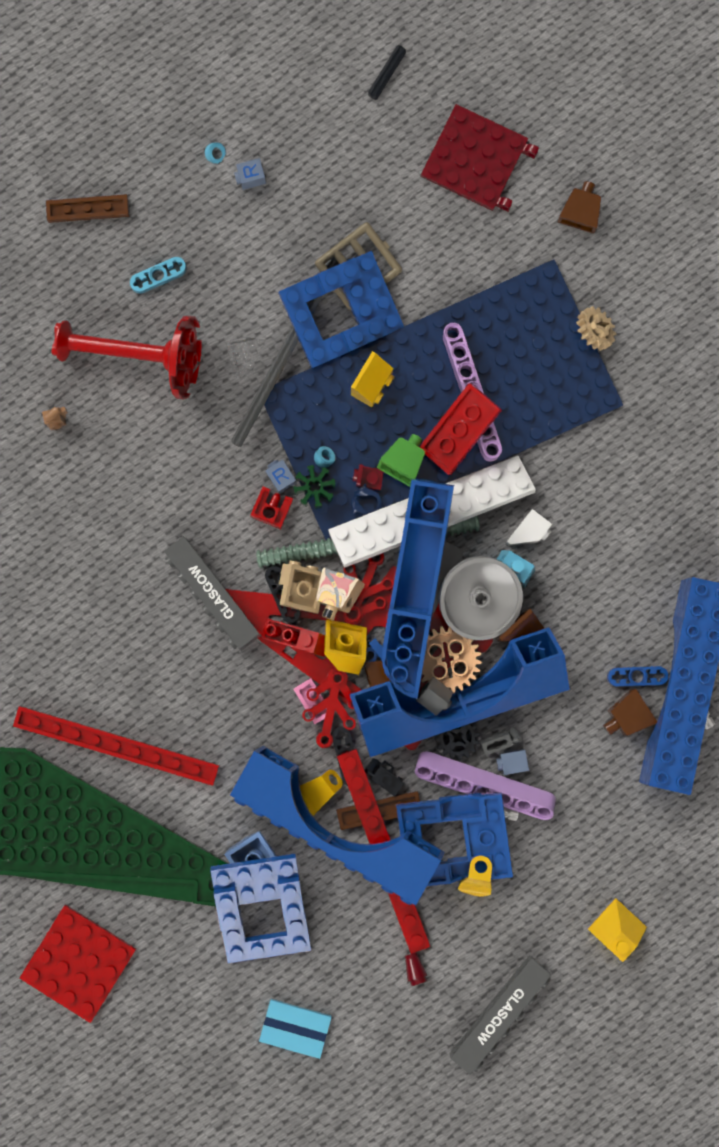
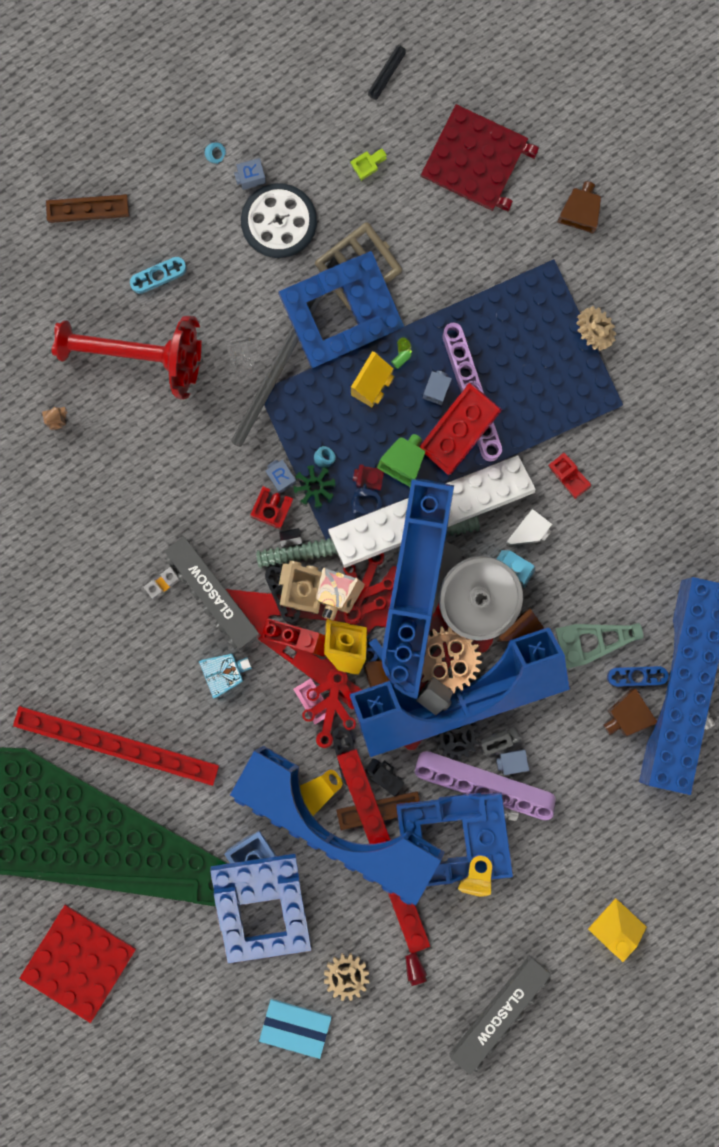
(167, 580): none -> flat silver piece
(223, 673): none -> torso
(256, 205): none -> wedge
(290, 537): none -> black tile
(354, 982): none -> tan gear
(366, 165): none -> lime plate
(404, 351): none -> arm
(437, 387): none -> sand blue brick
(569, 475): none -> red slope
(570, 644): none -> sand green plate

